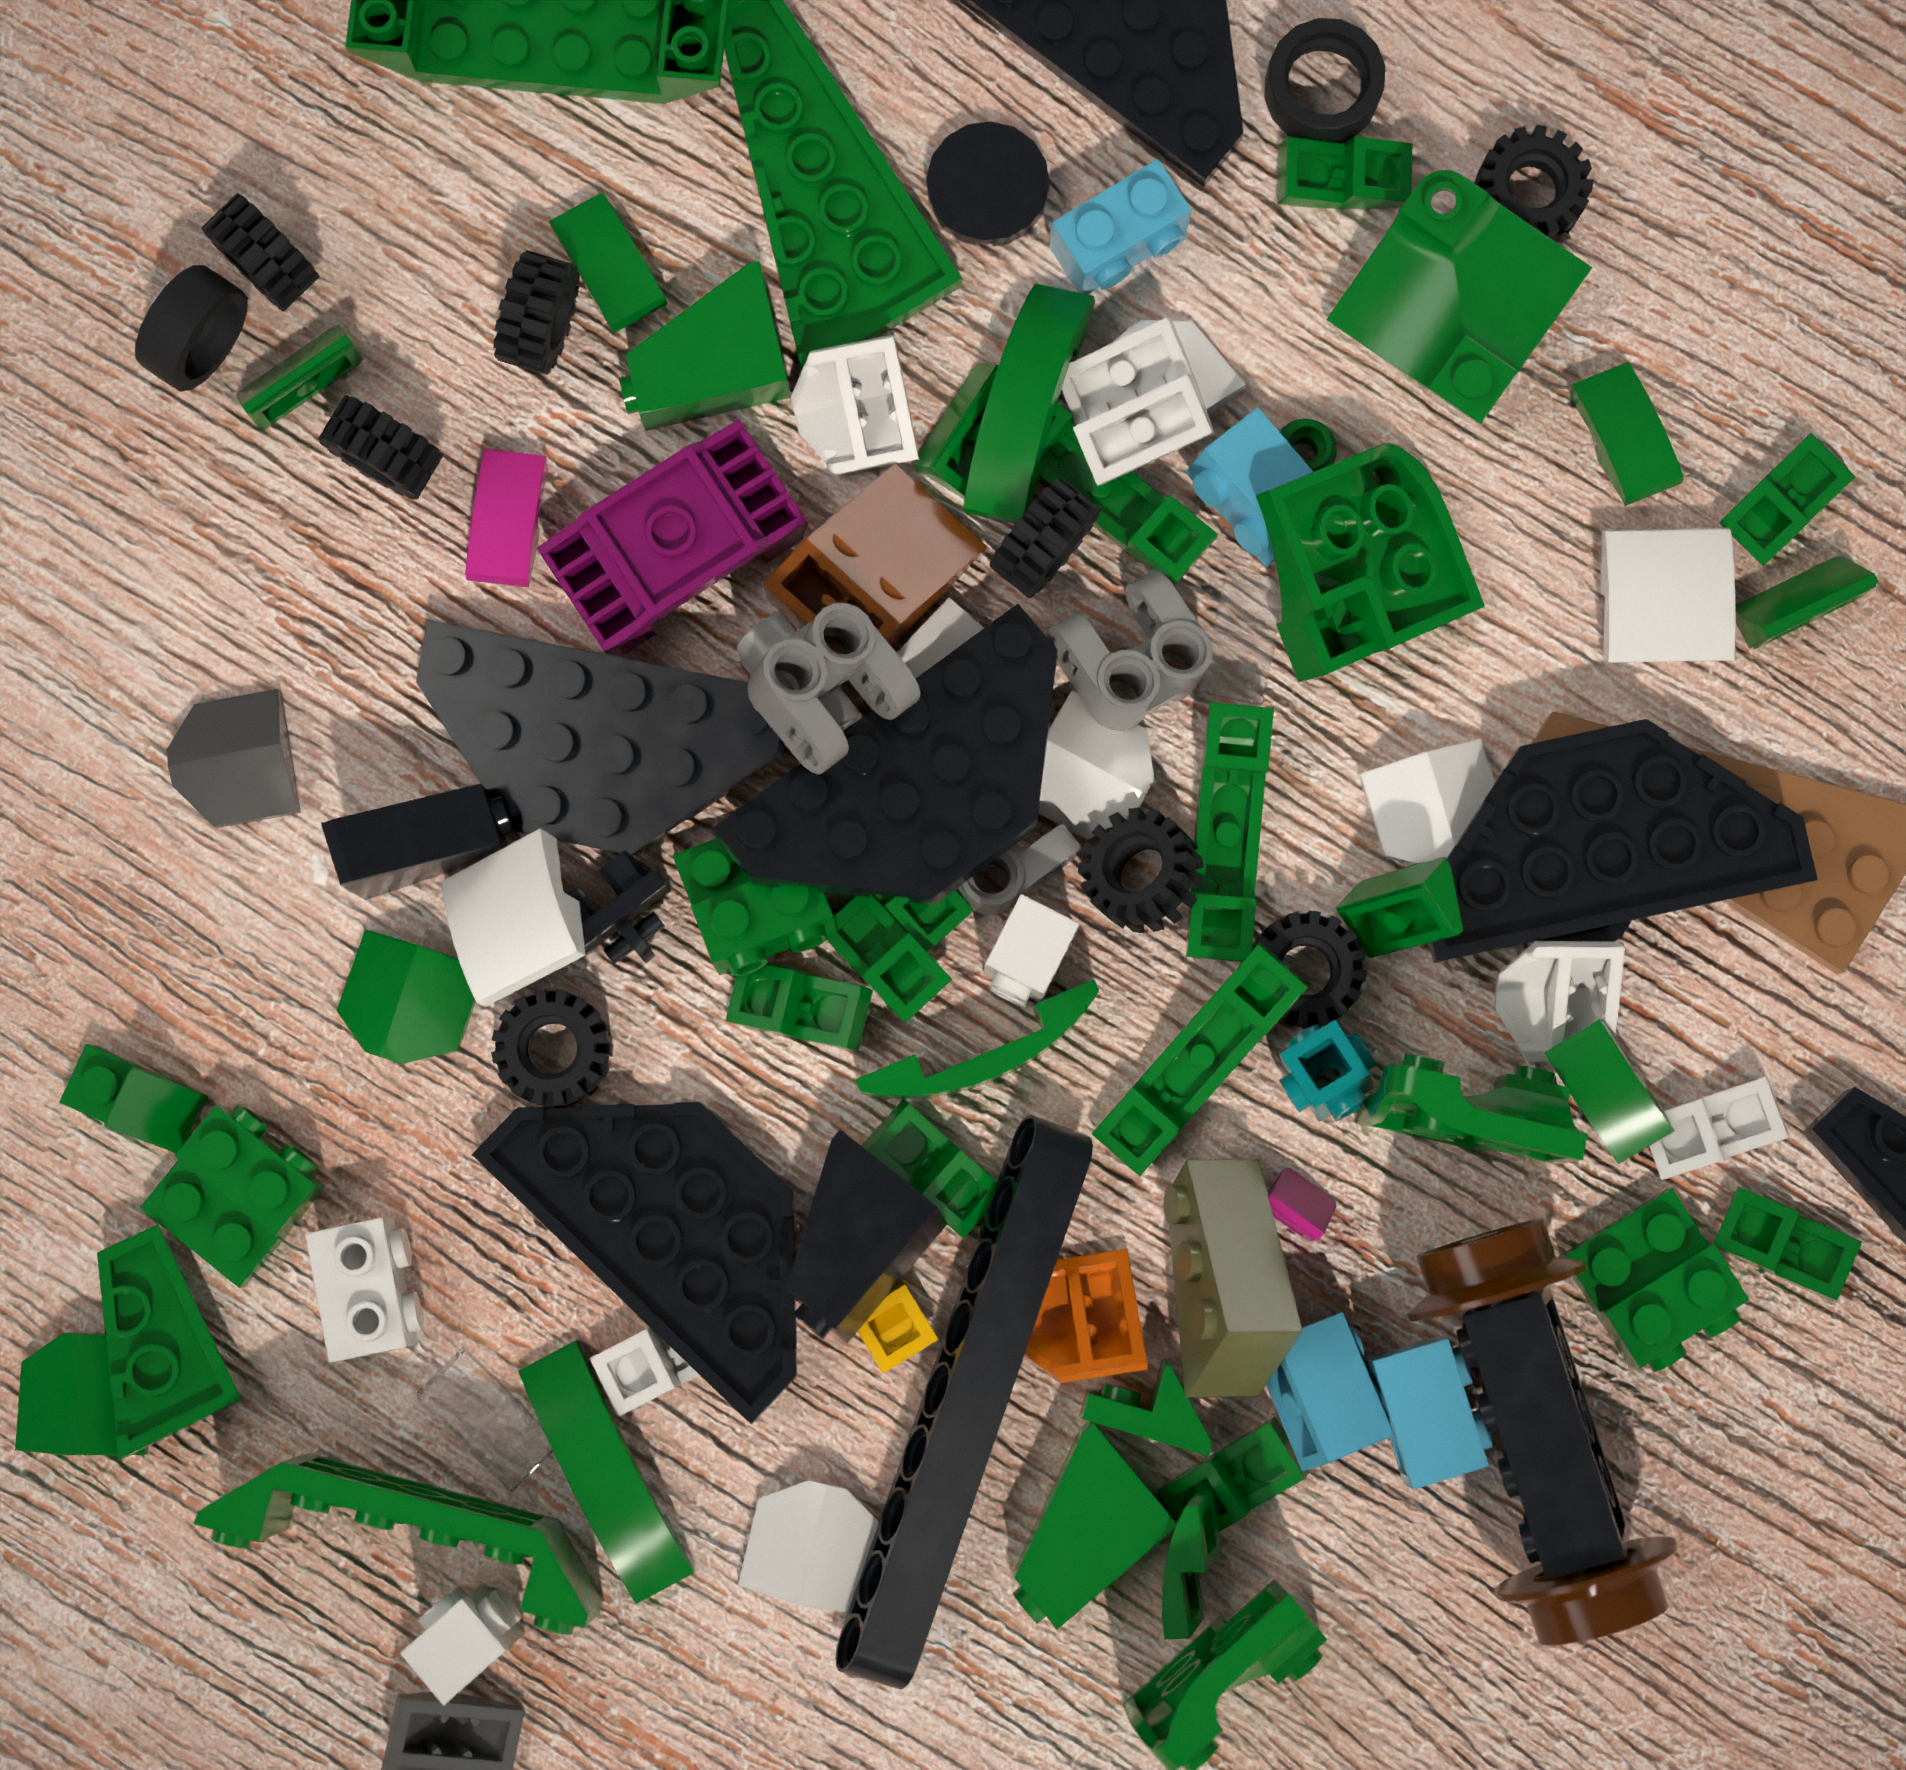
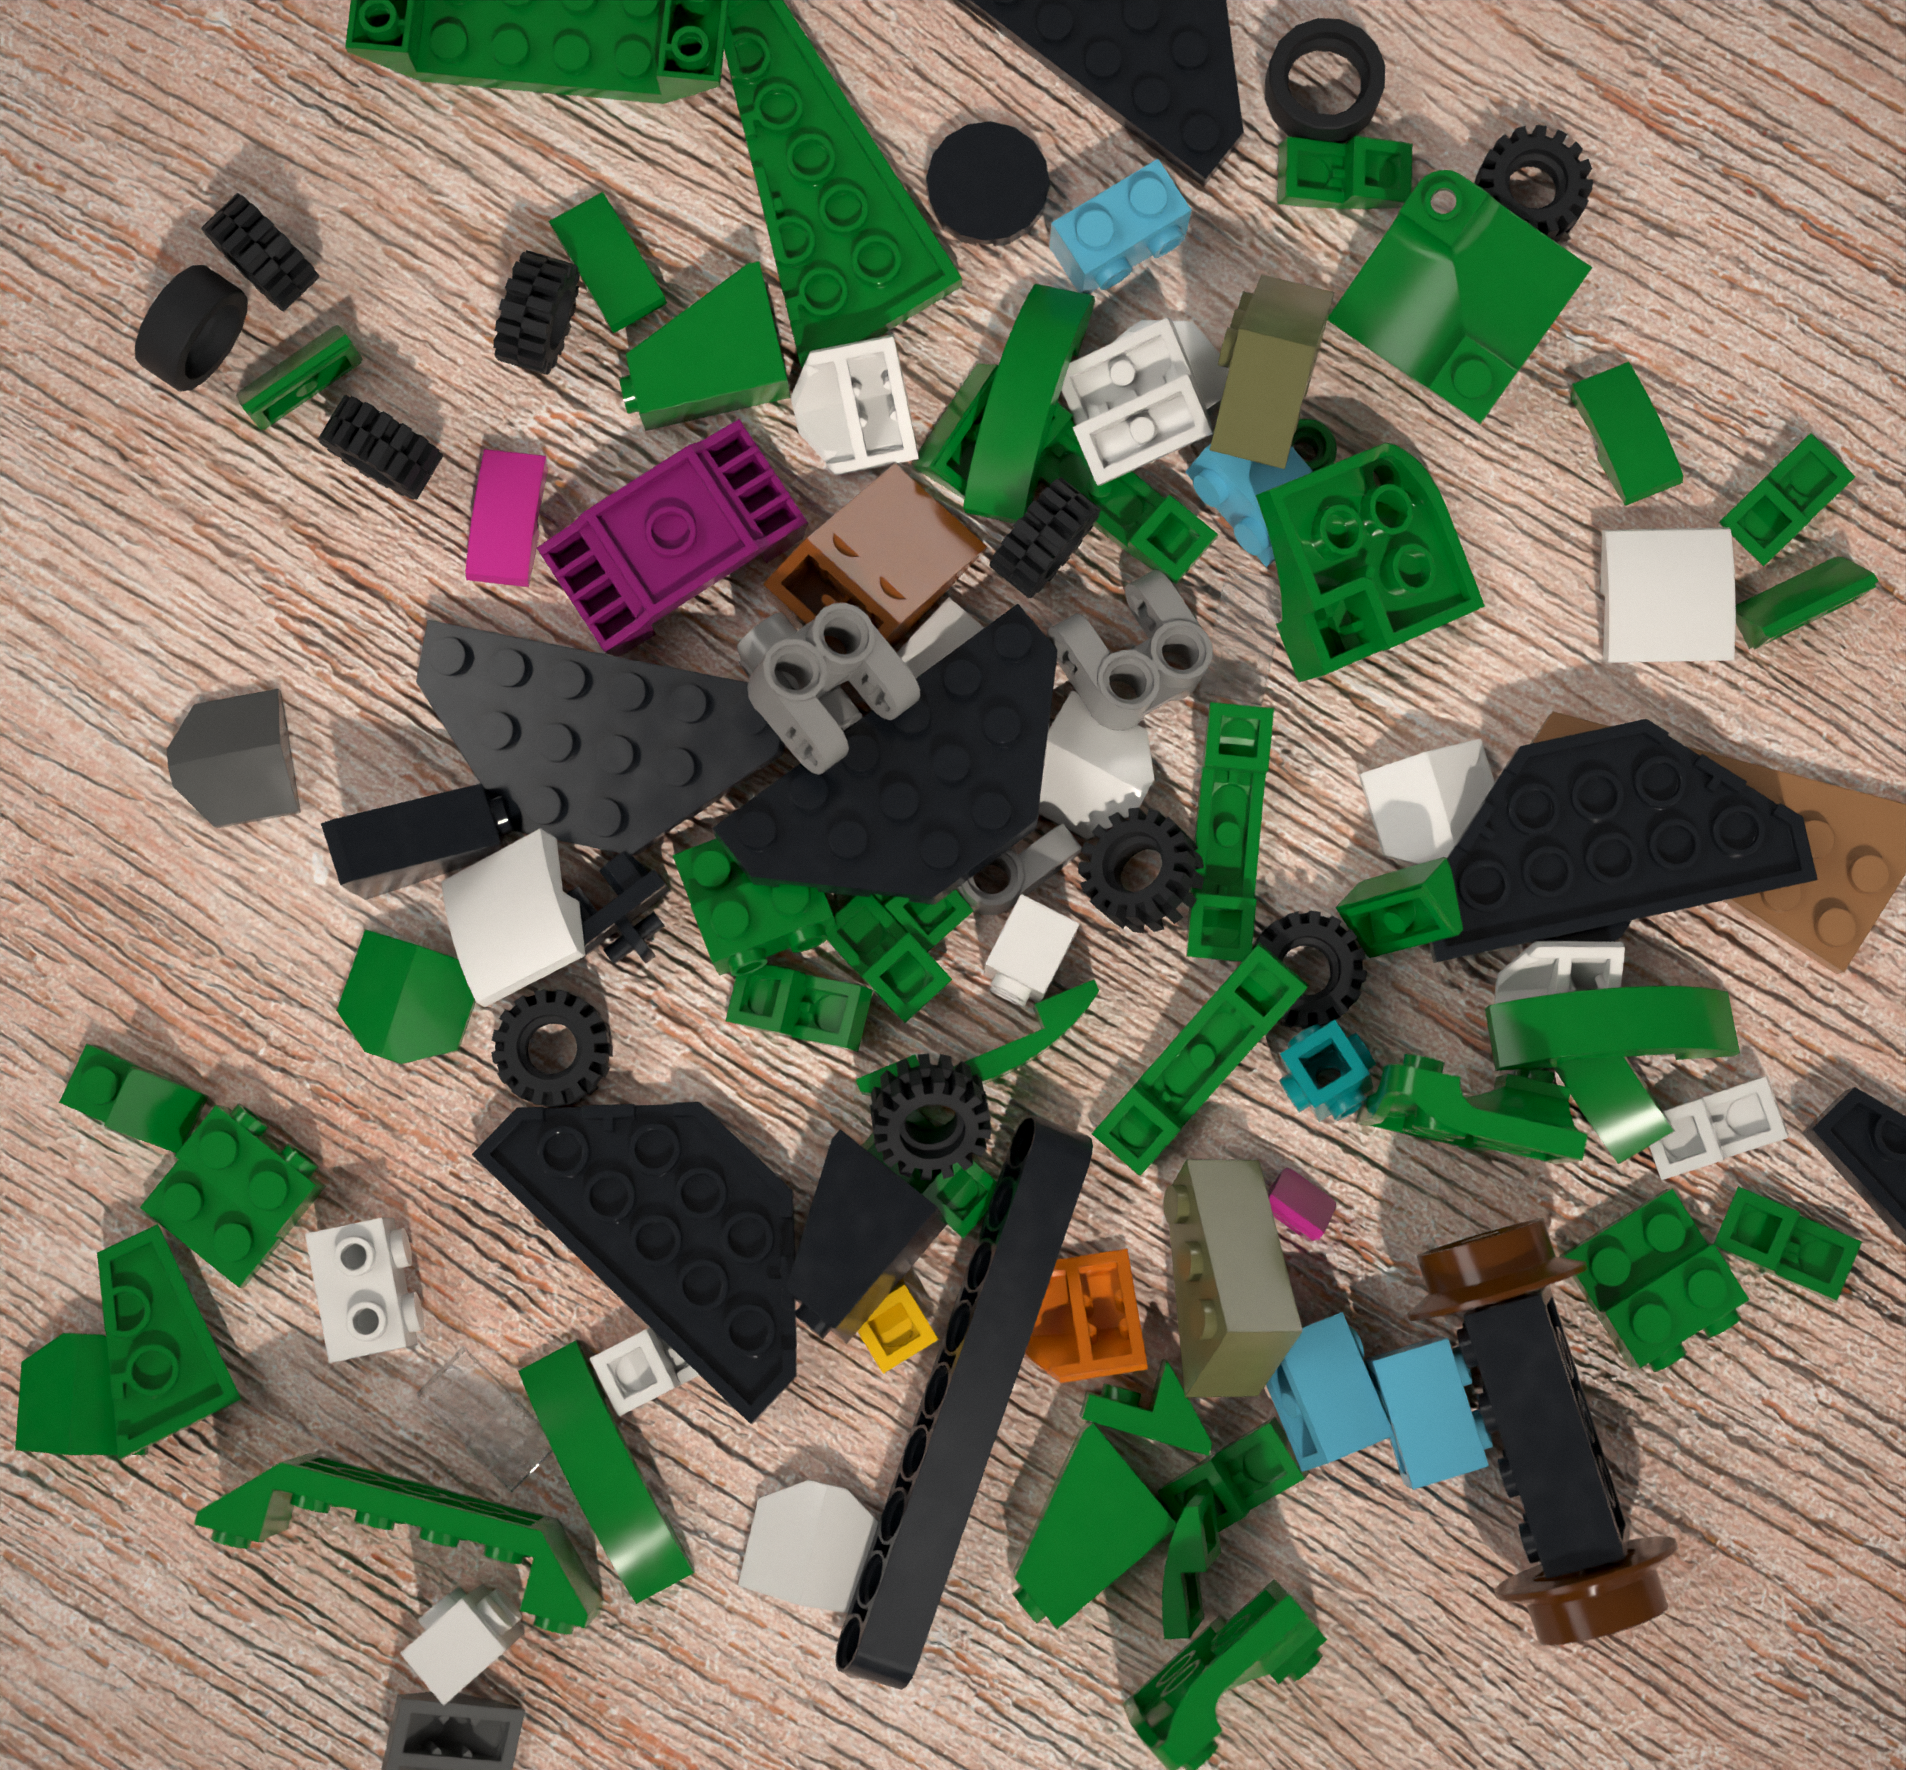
(930, 1147): none -> black tyre
(1270, 367): none -> olive wedge
(1610, 1025): none -> green slope

